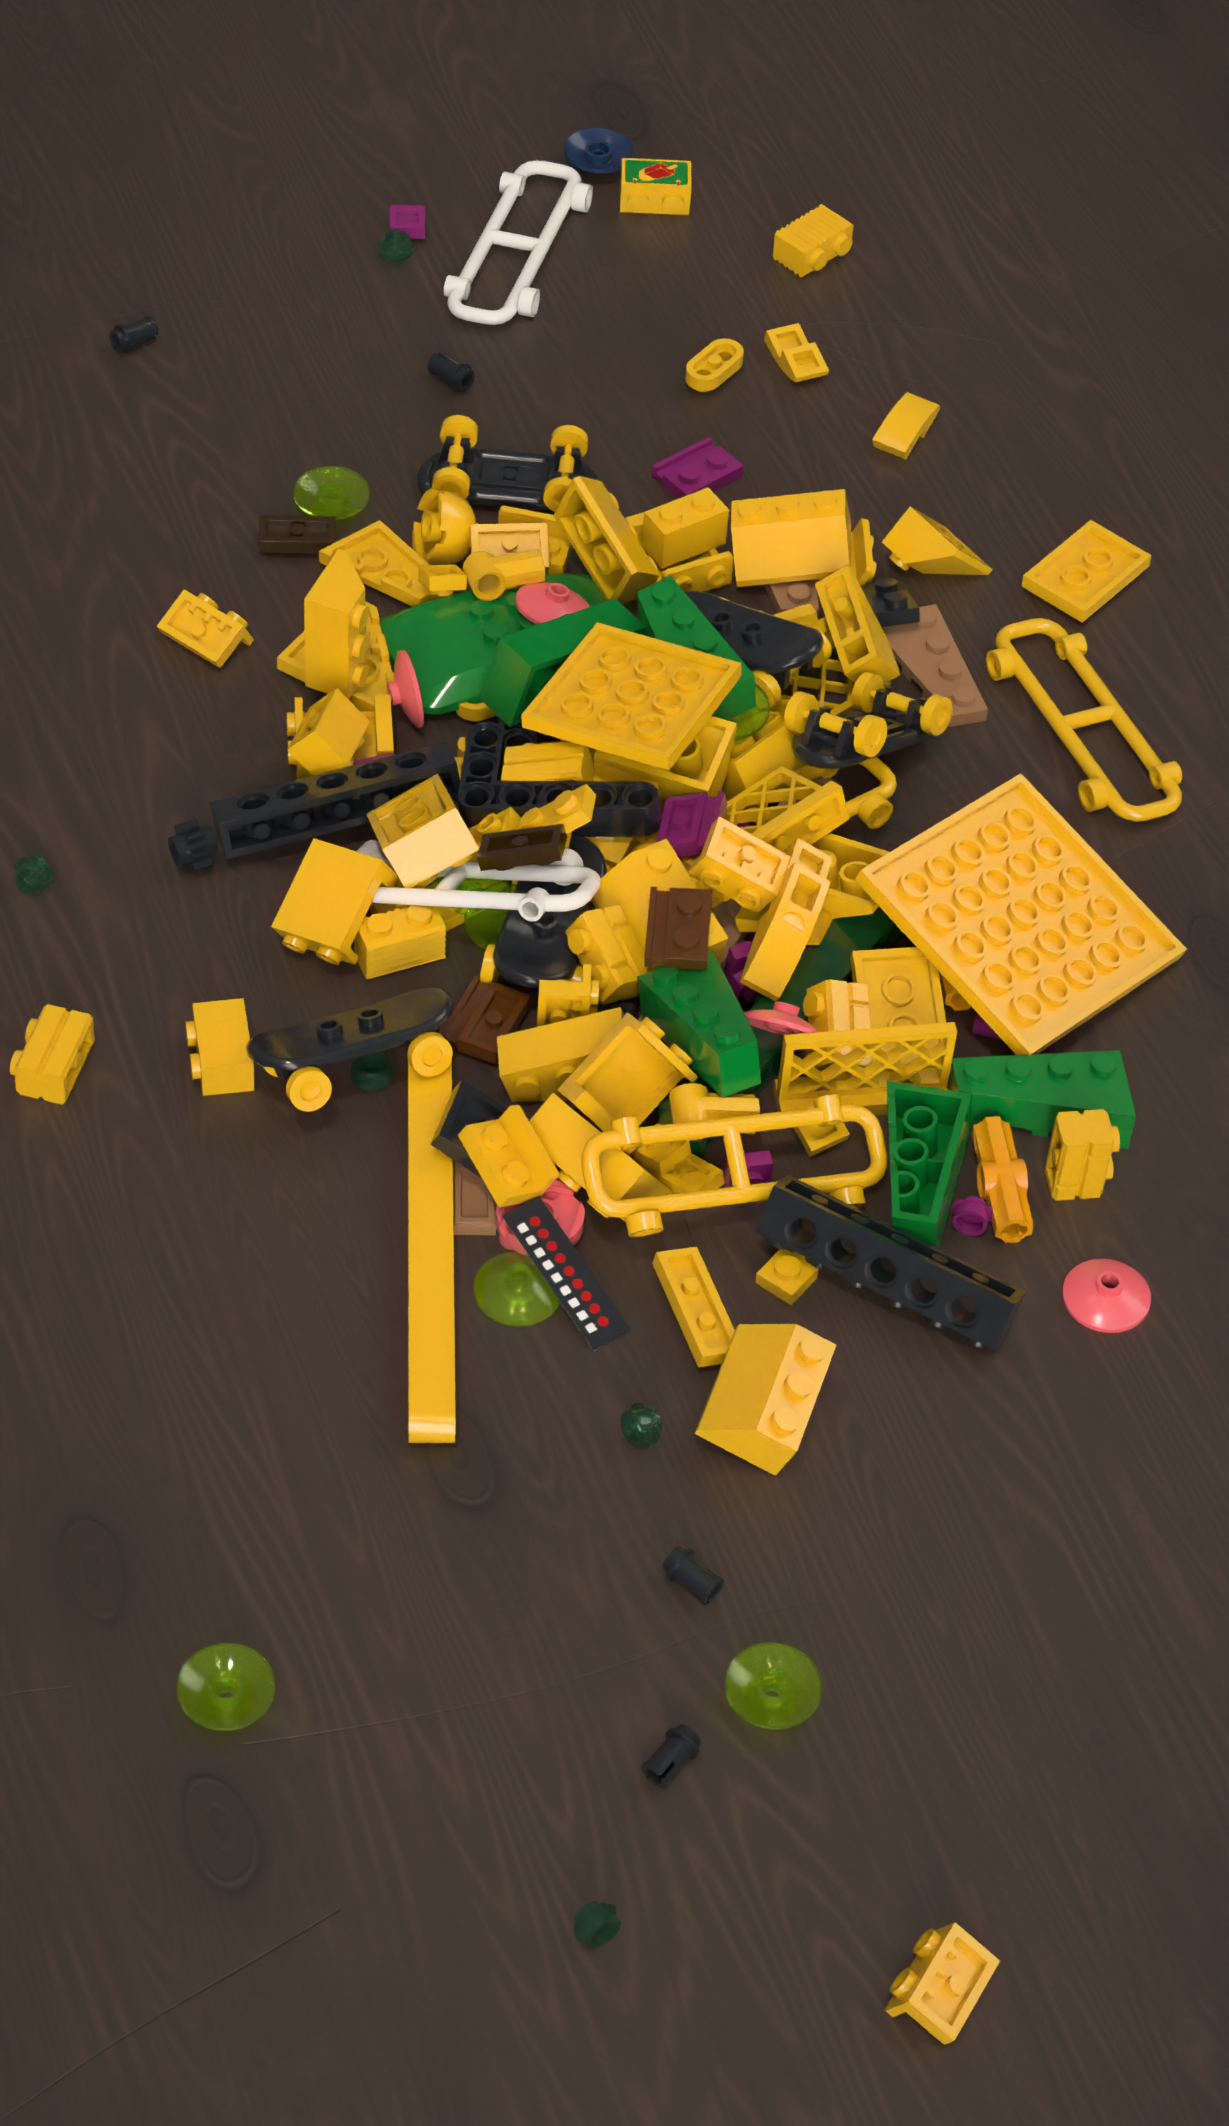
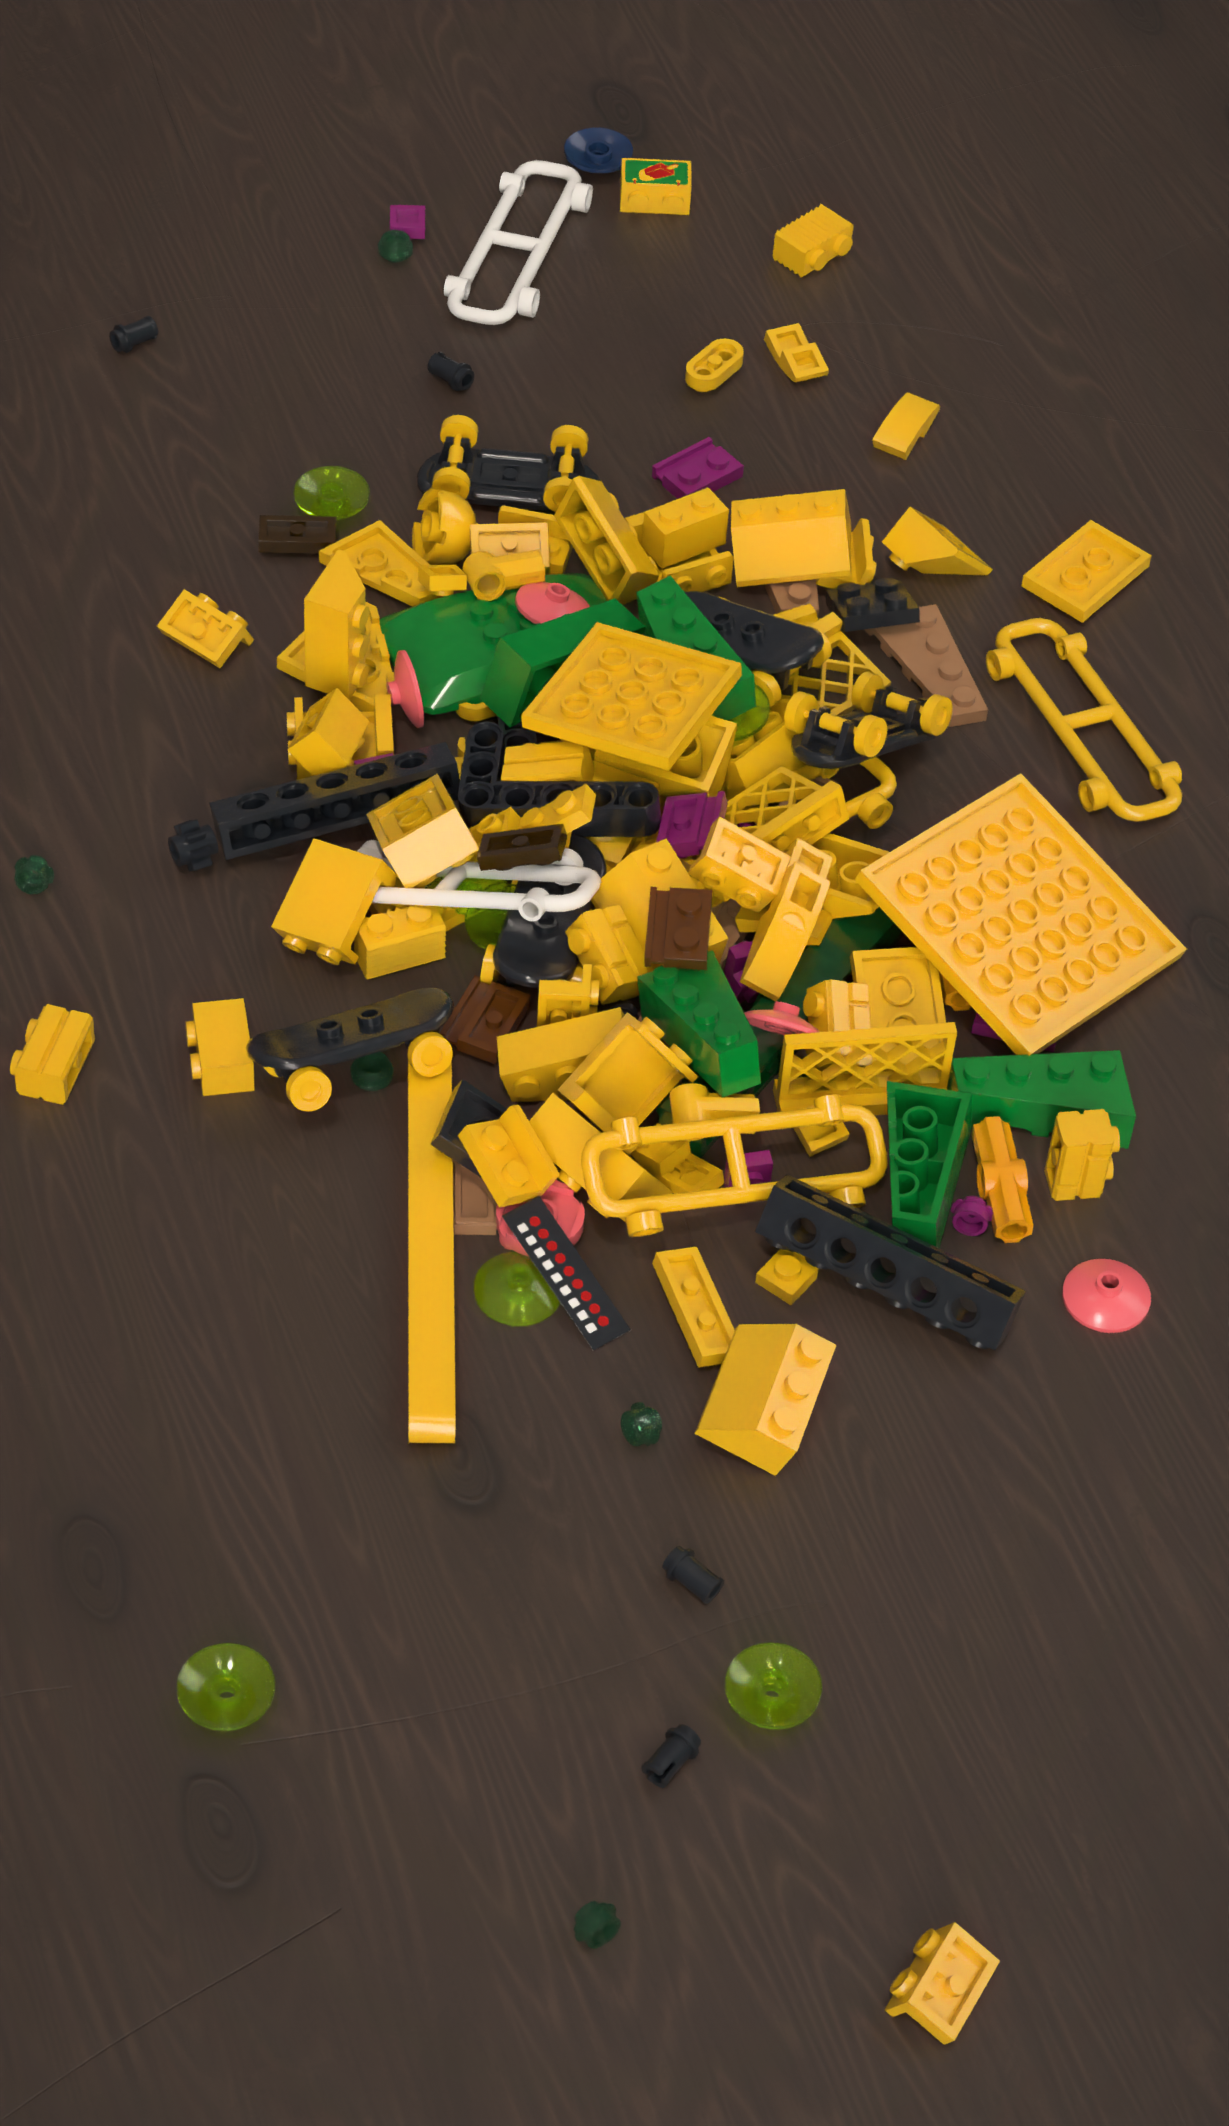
(855, 628): yellow slope -> none

